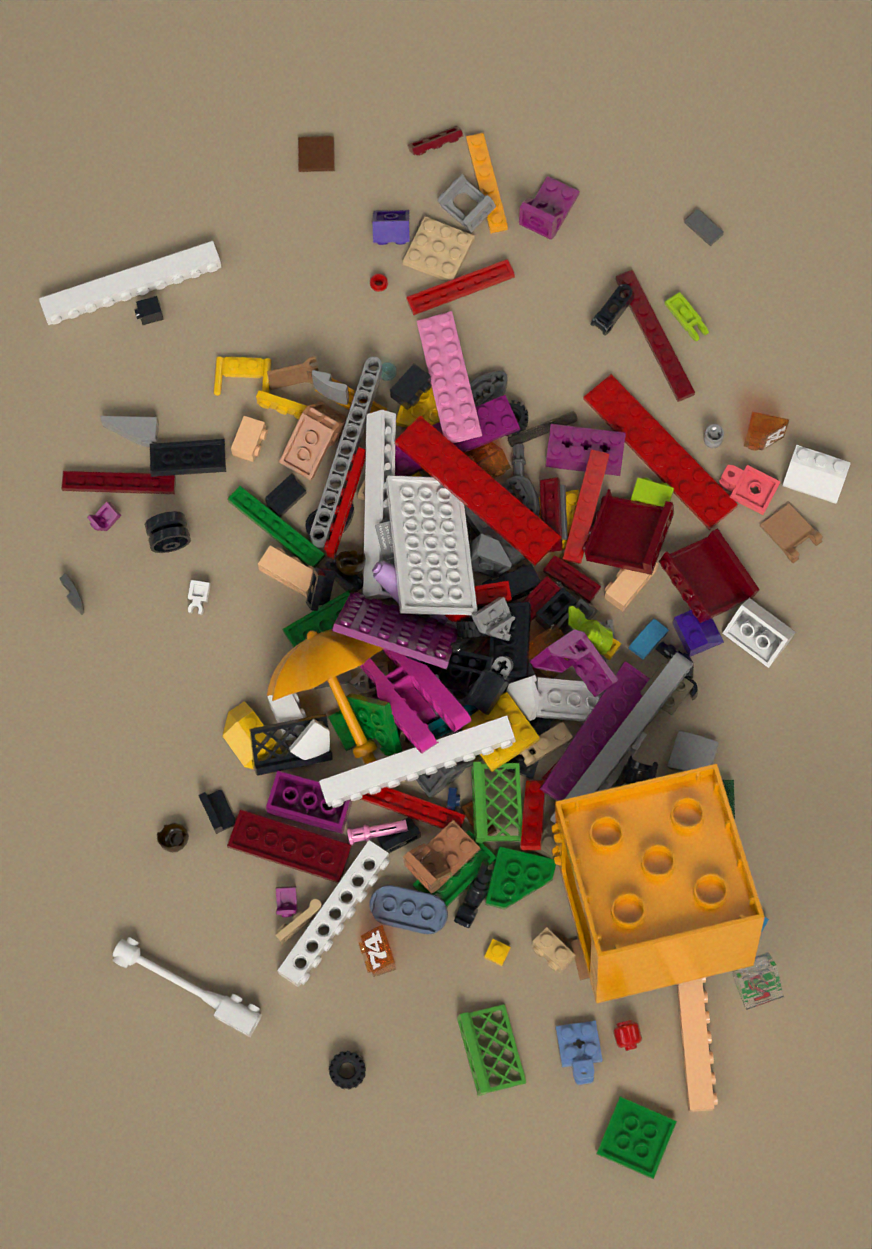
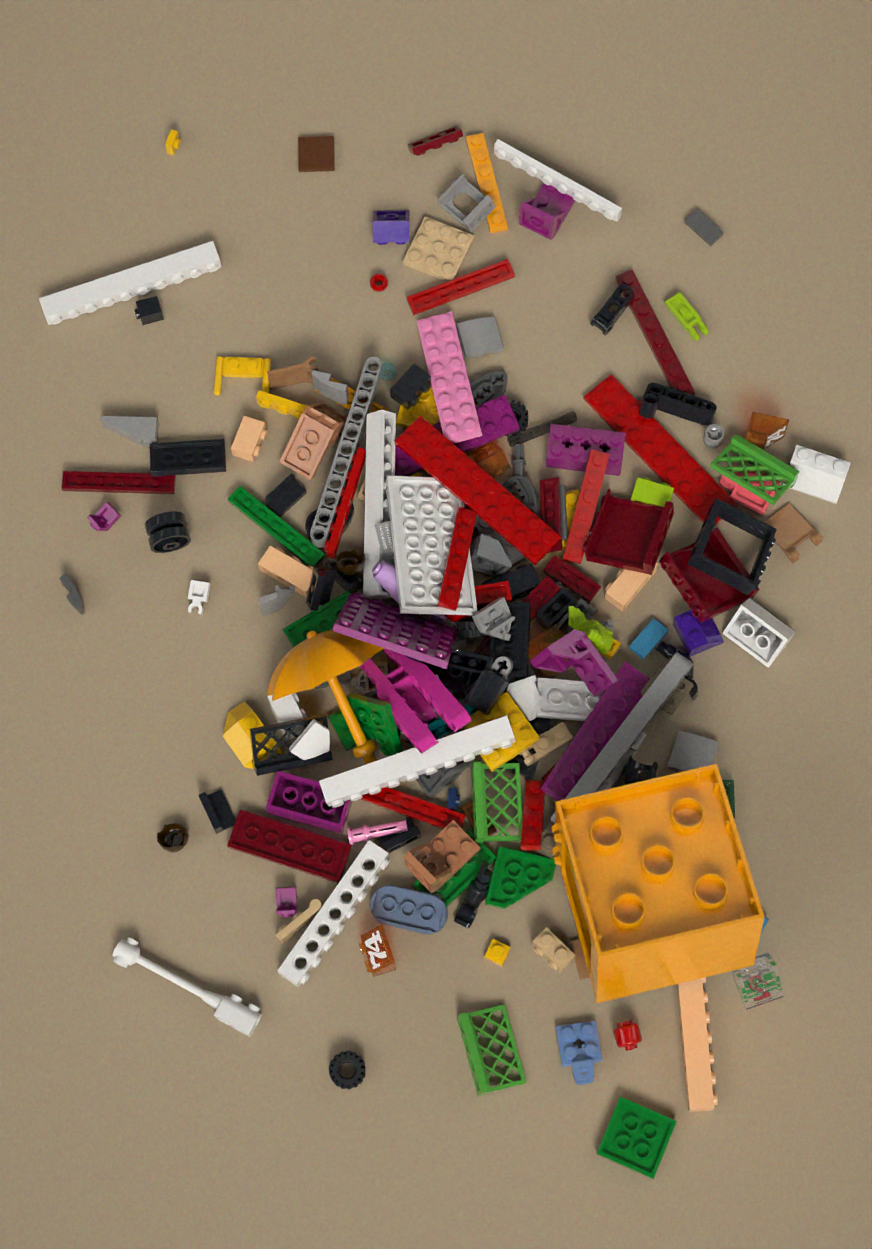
(173, 142): none -> yellow plate
(275, 601): none -> light grey slope
(457, 558): none -> red plate
(479, 337): none -> light grey slope
(557, 180): none -> white plate
(676, 403): none -> black beam
(745, 522): none -> black window
(761, 462): none -> bright green fence

